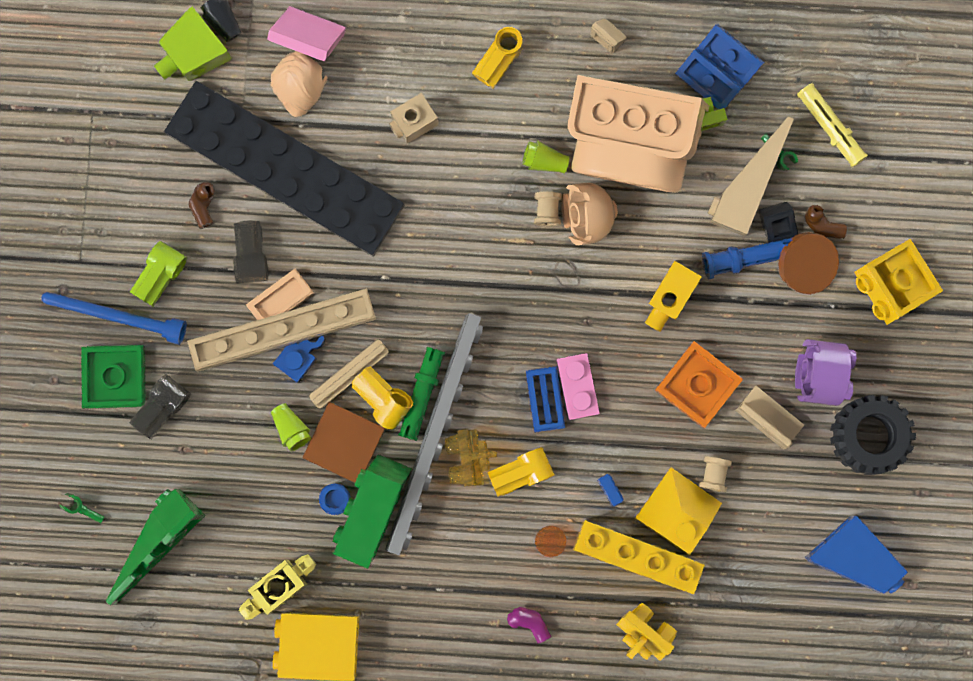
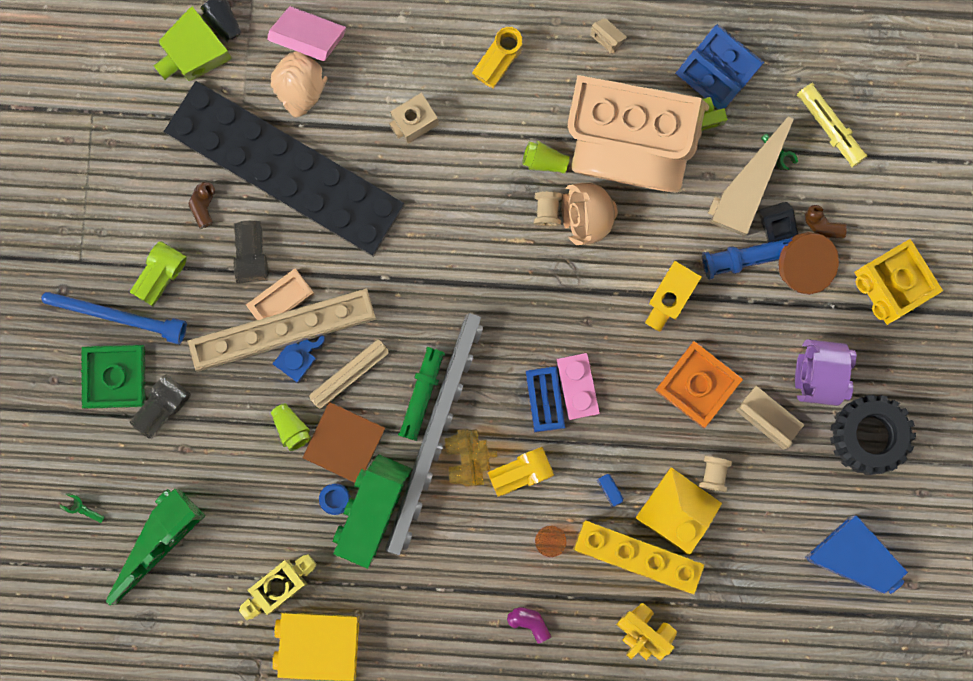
(388, 403): yellow piece -> none

